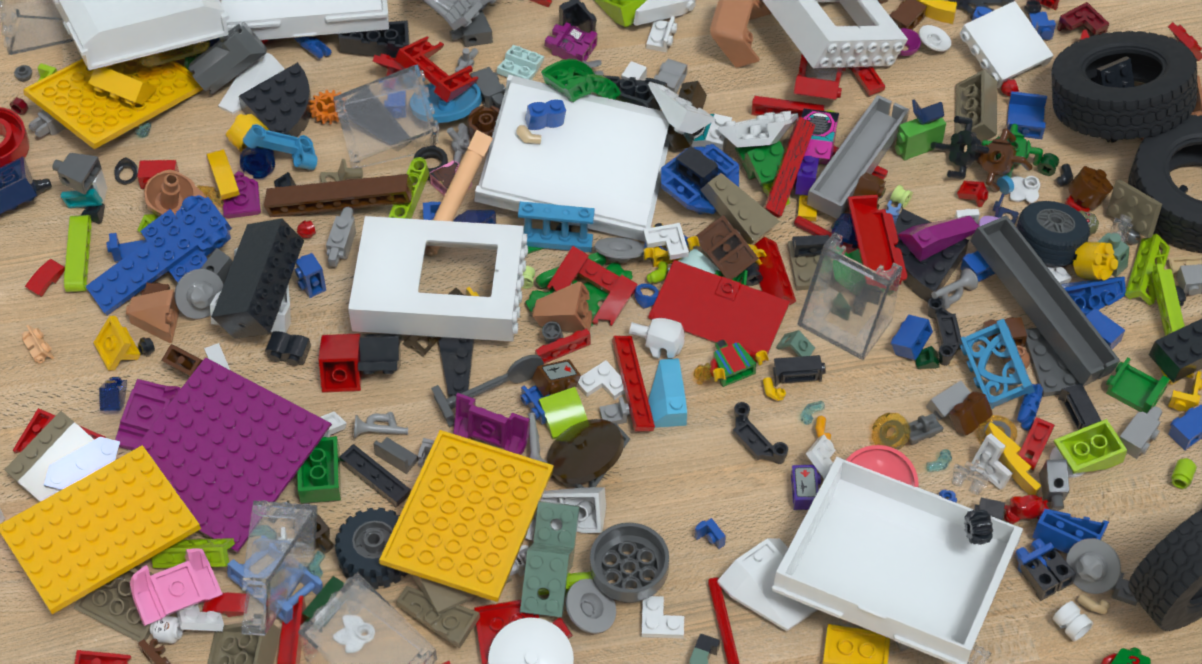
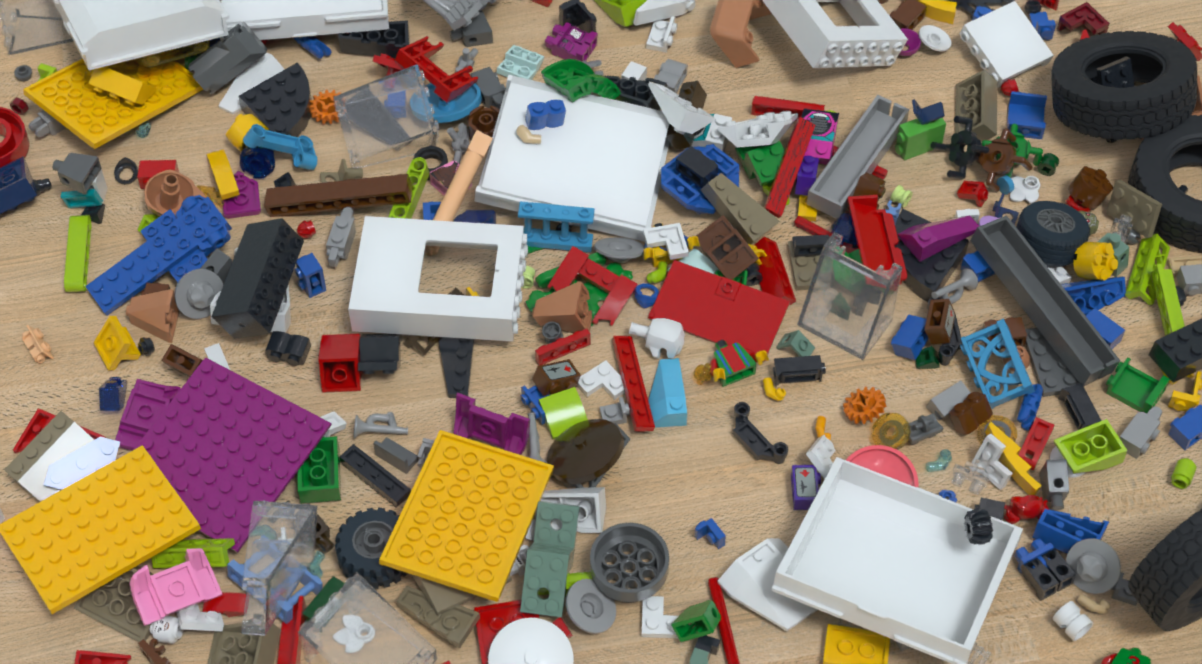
(44, 276): red slope -> none
(119, 250): blue bracket -> none
(519, 372): dark grey piece -> none
(704, 621): none -> green torso
(810, 408): clear light blue arm -> none
(818, 81): red window -> none
(864, 405): none -> orange gear
(869, 79): red plate -> none
(940, 321): none -> reddish brown brick
(1066, 177): black arm -> none

